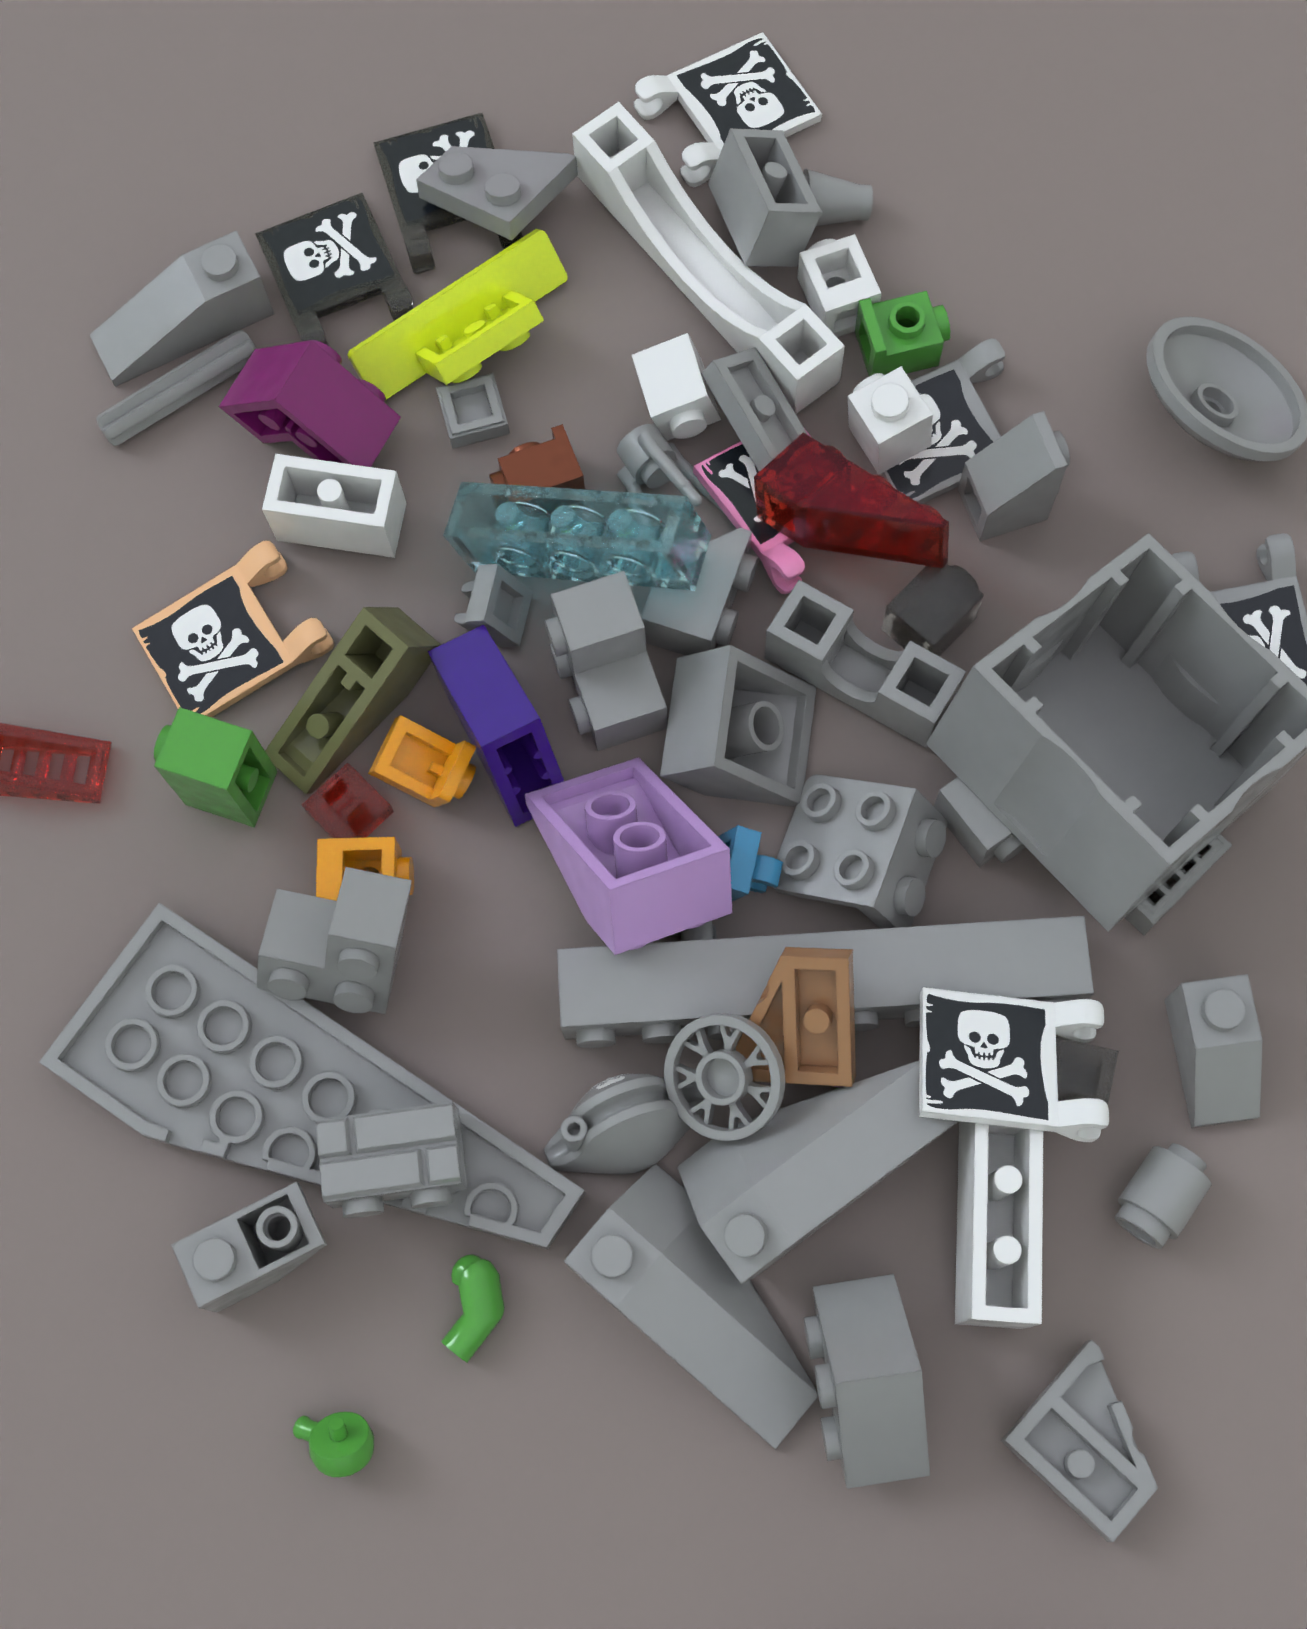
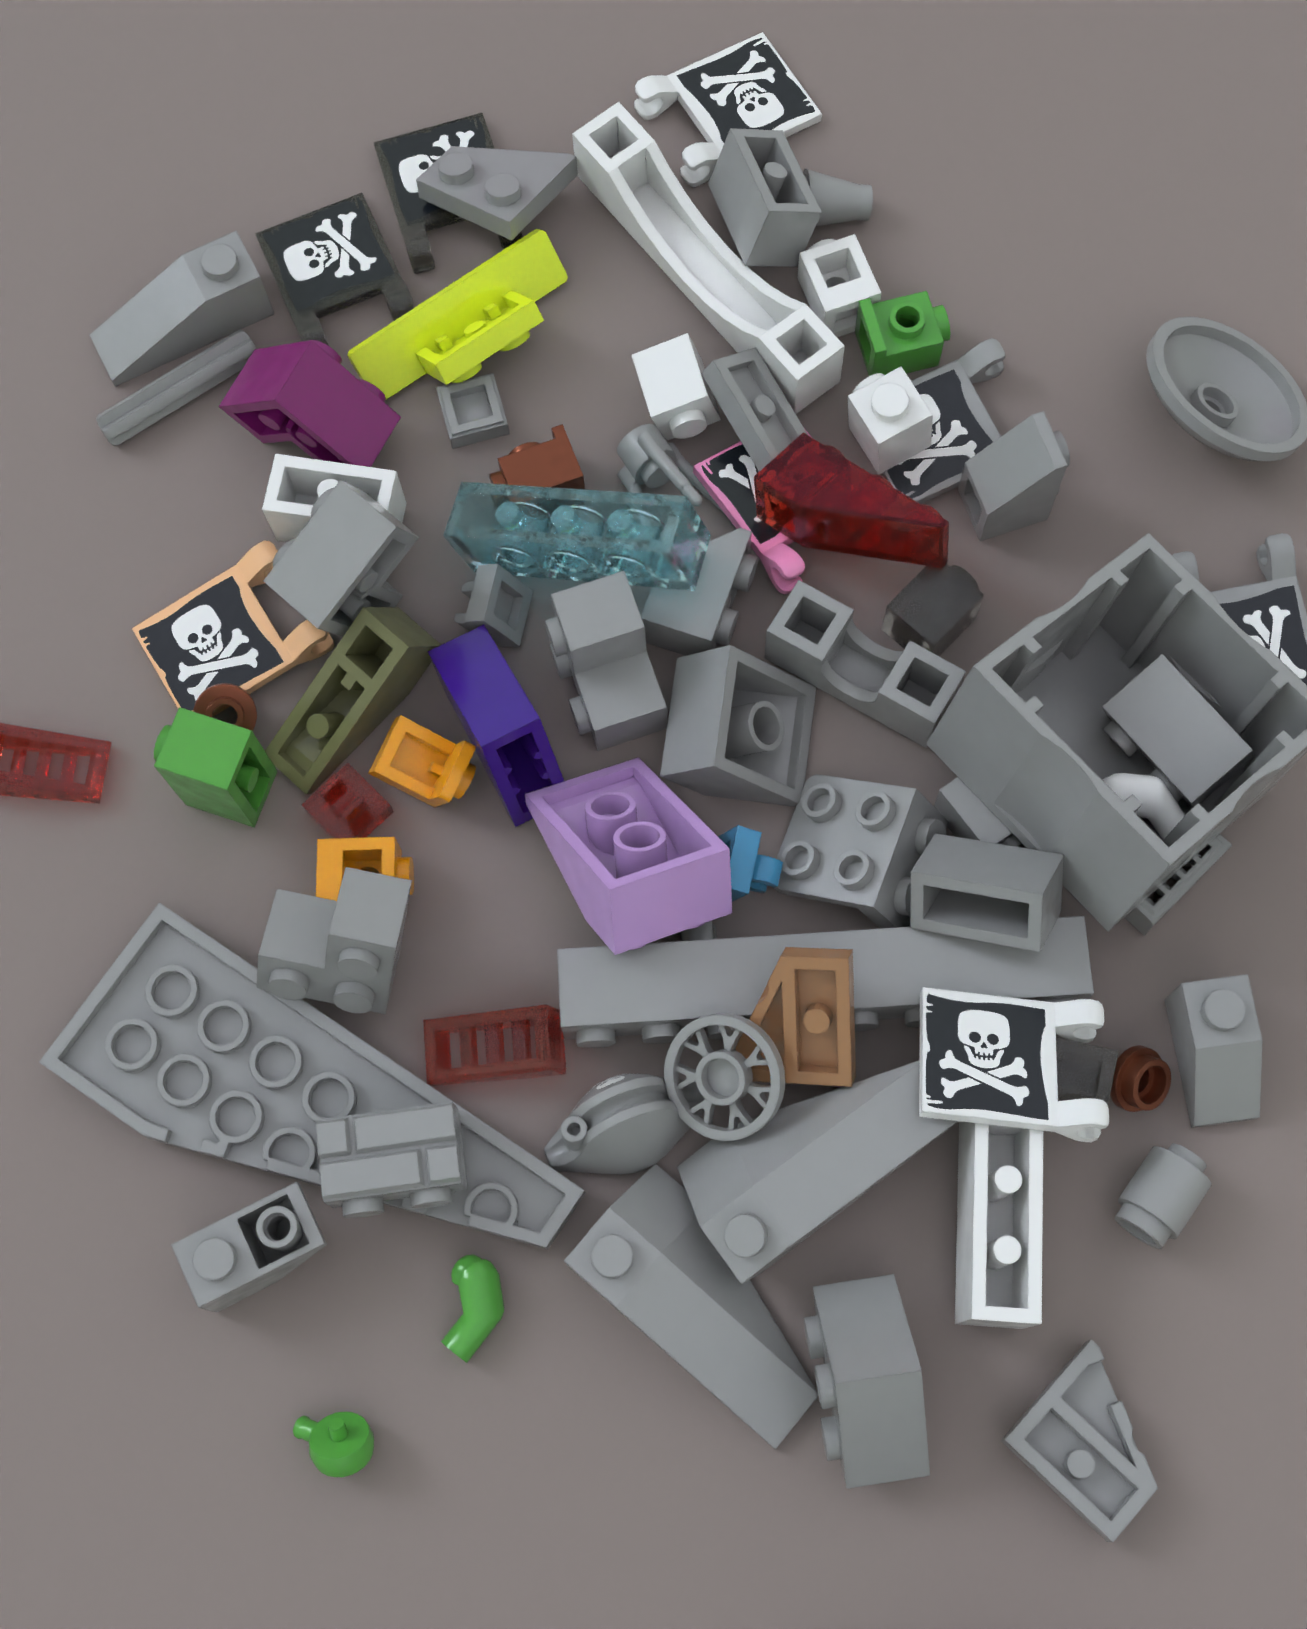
(228, 695): none -> copper plate
(341, 559): none -> light grey brick
(548, 1039): none -> clear red slope
(986, 892): none -> light grey brick
(1140, 1080): none -> copper plate
(1156, 799): none -> white arm
(1175, 732): none -> light grey brick

